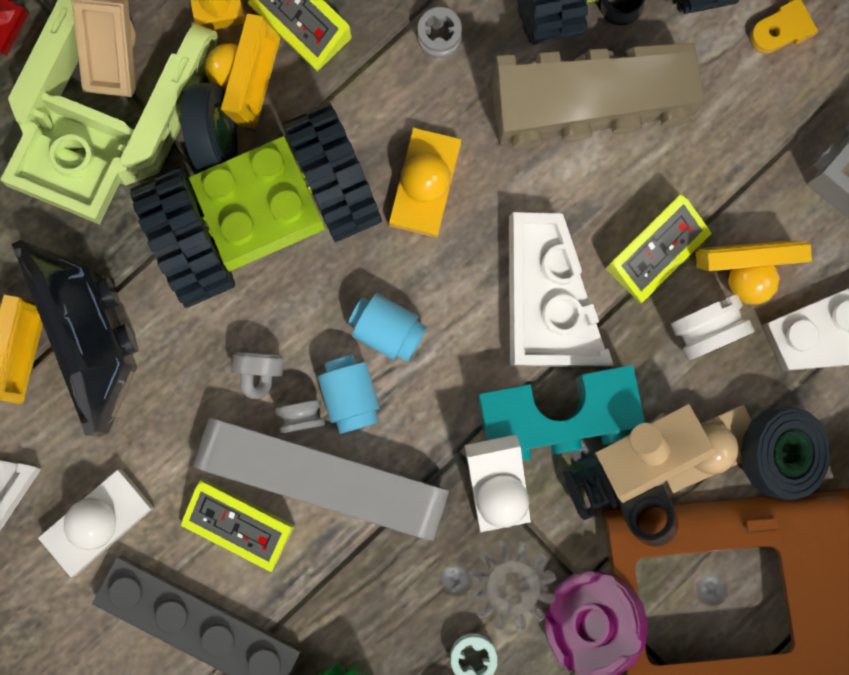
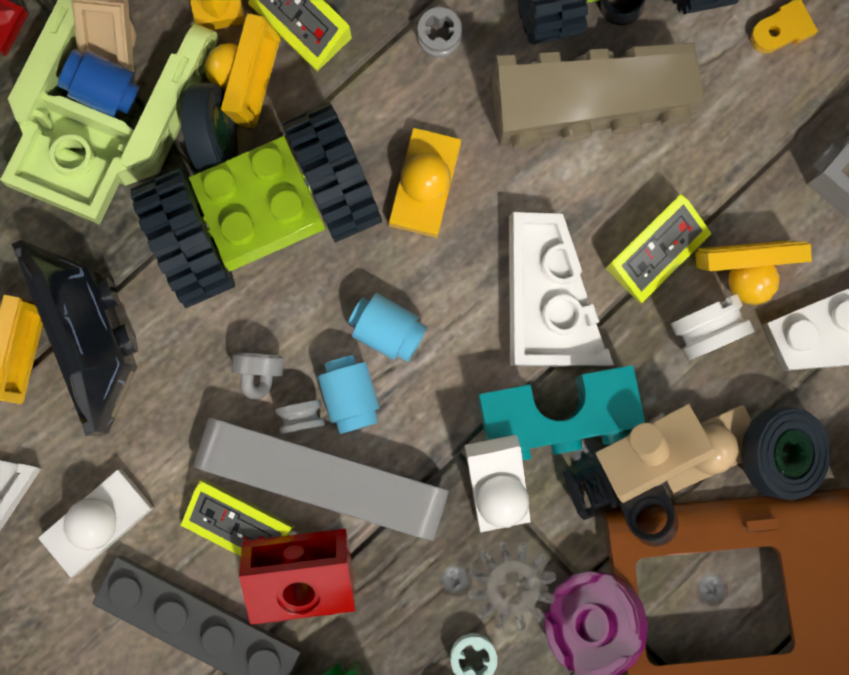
(98, 83): none -> blue brick
(297, 576): none -> red brick

